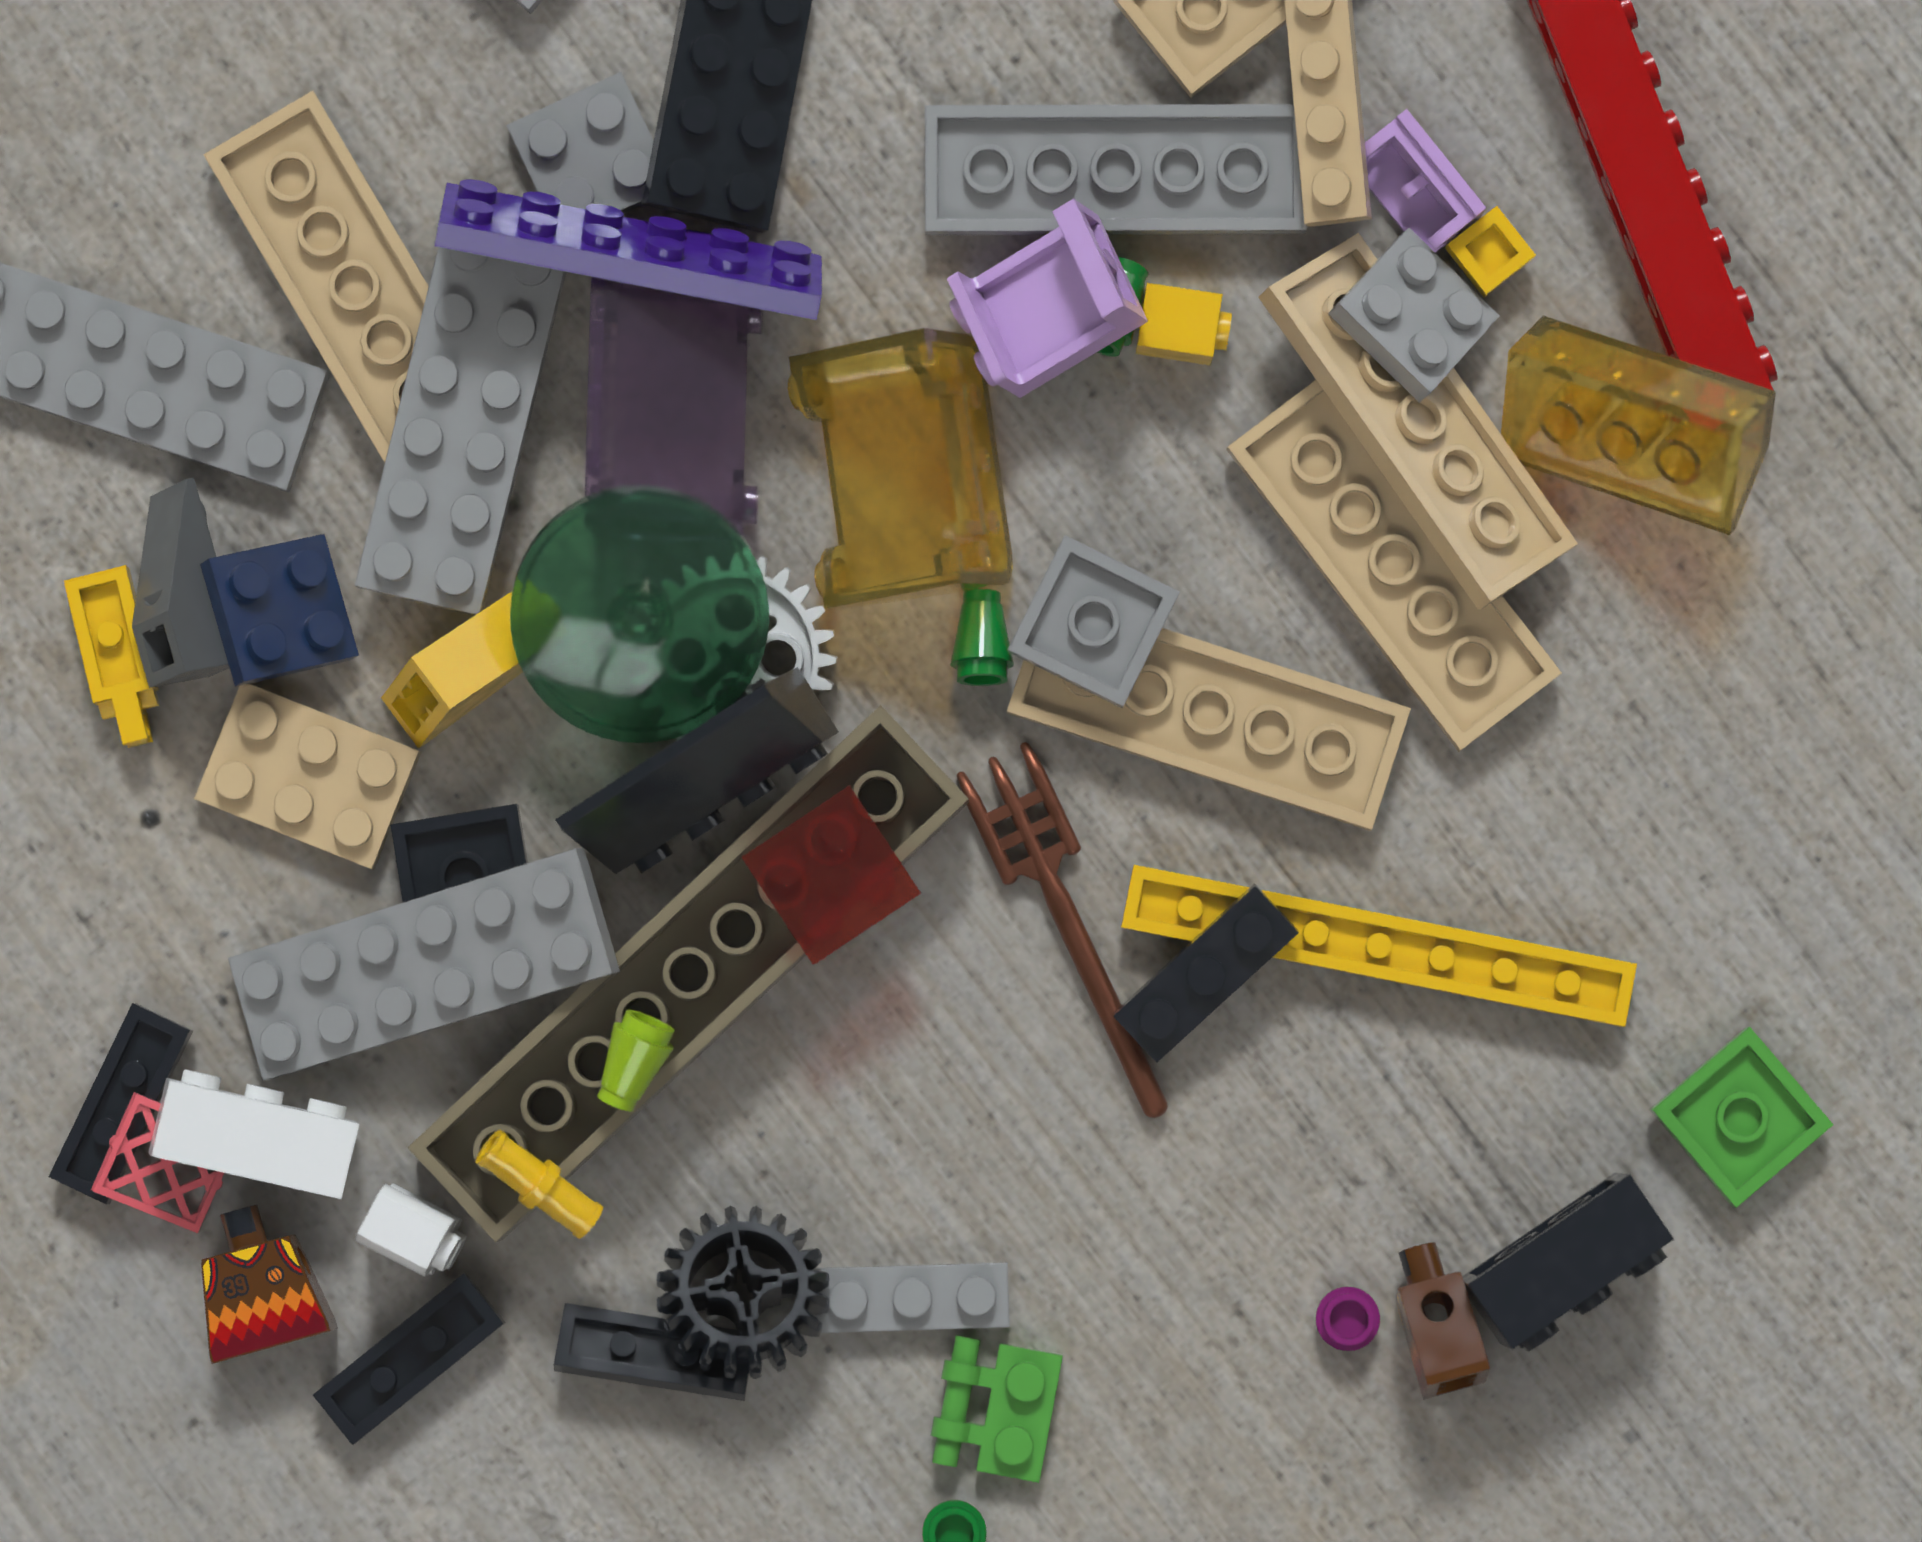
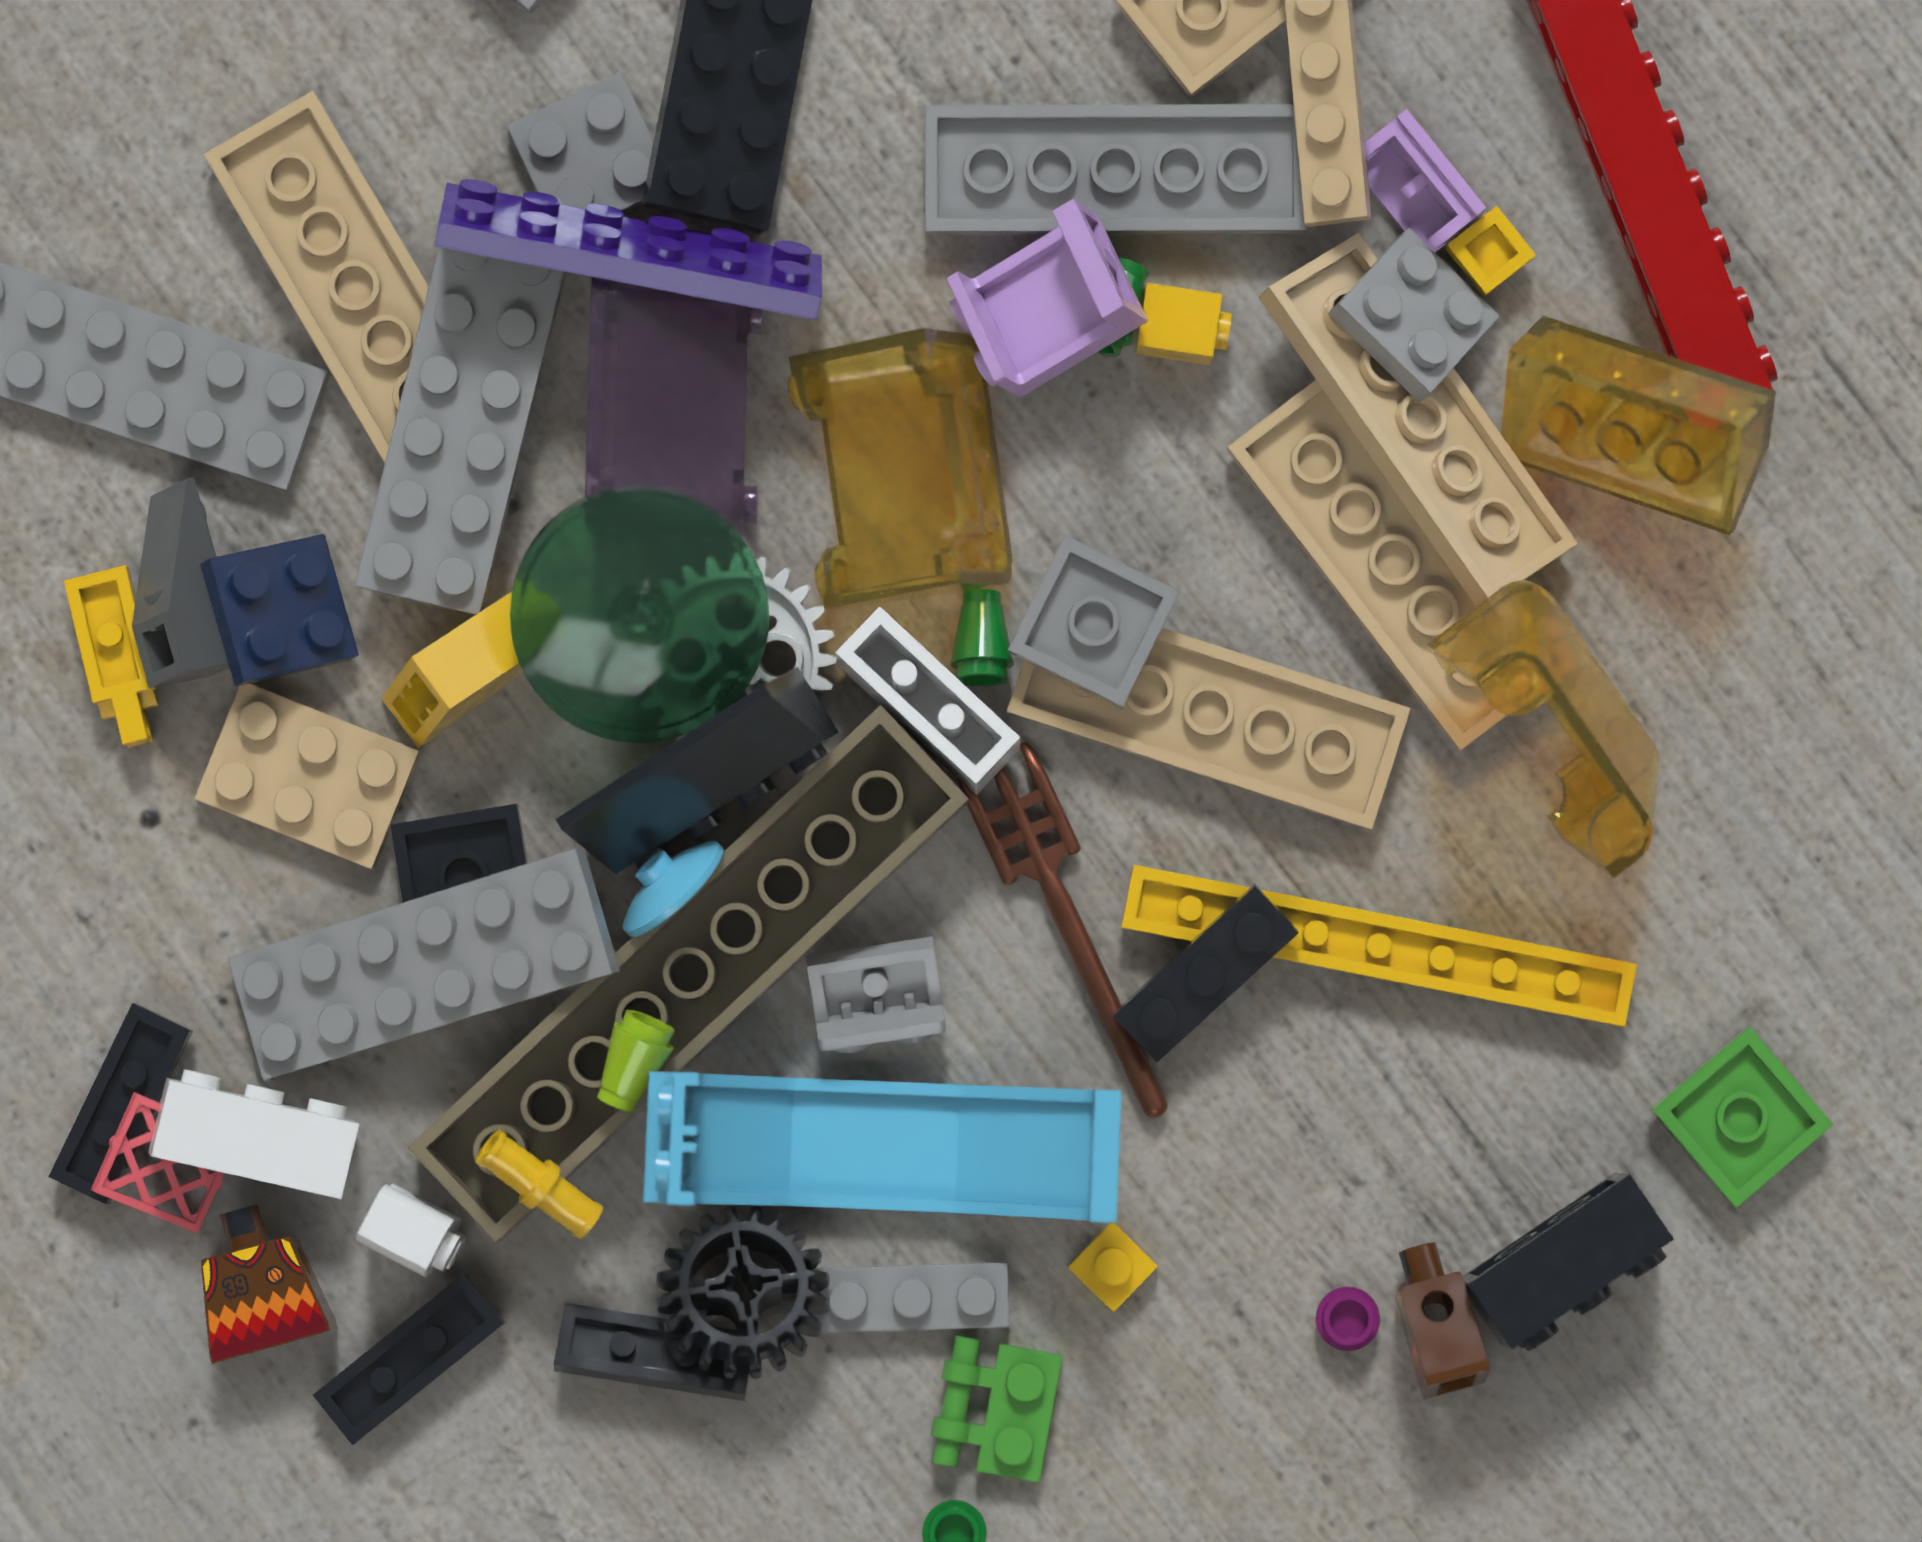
(669, 885): none -> medium azure dish
(831, 875): clear red plate -> none
(876, 995): none -> light grey bracket
(882, 1146): none -> medium azure panel
(928, 700): none -> white brick
(1112, 1266): none -> yellow plate
(1530, 654): none -> clear yellow windscreen

